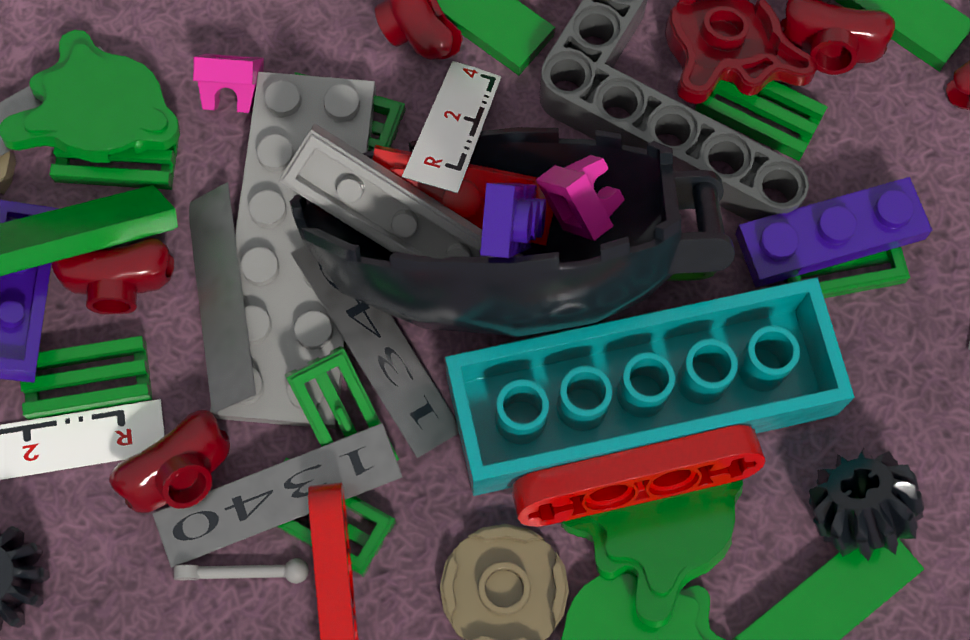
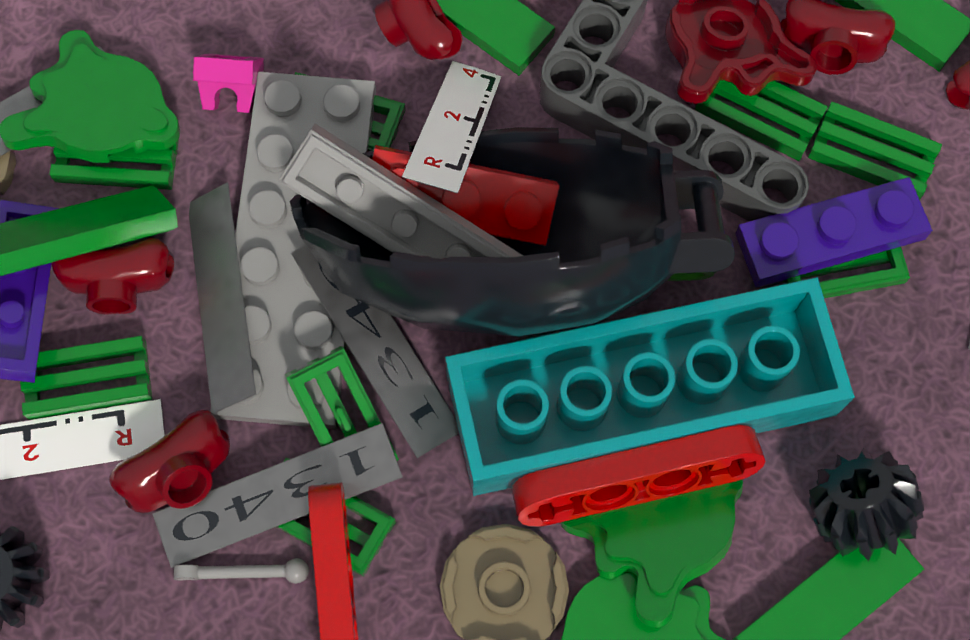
(511, 219): dark purple plate -> none
(574, 199): dark pink tile -> none
(879, 131): none -> green tile

